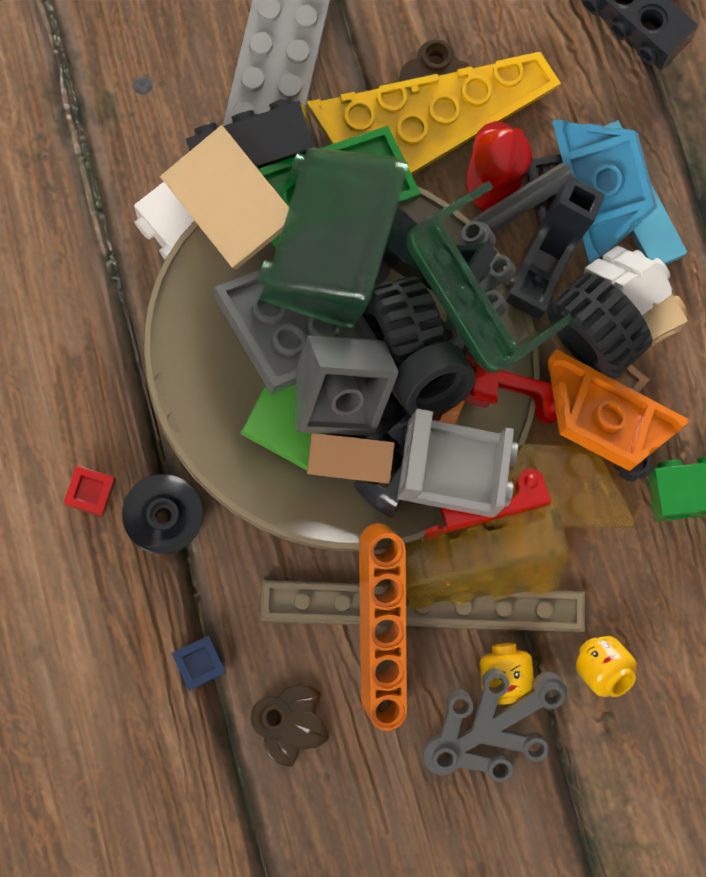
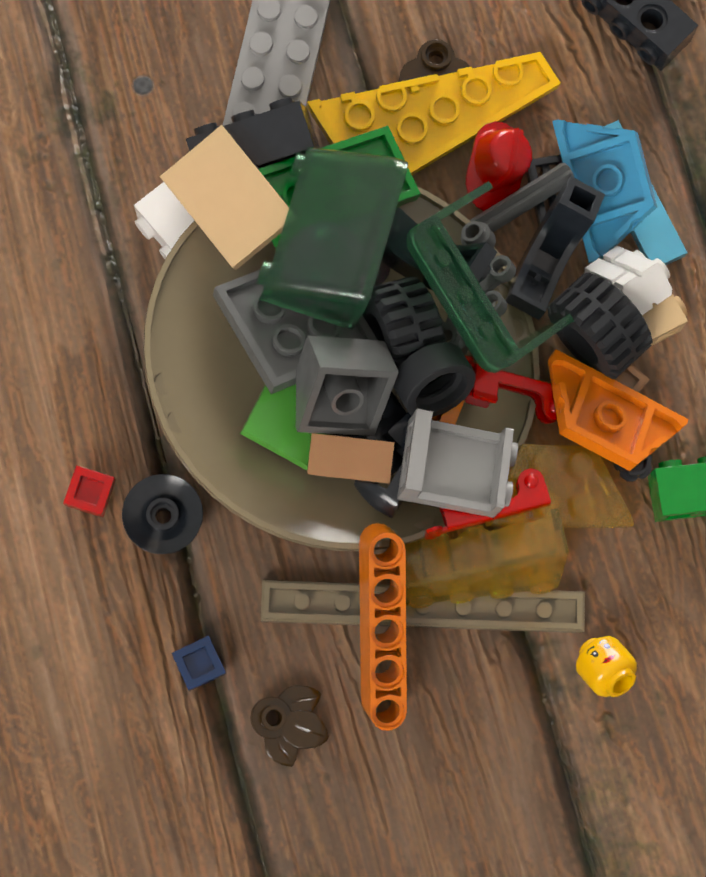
(490, 728): dark grey plant -> none
(516, 666): yellow head -> none

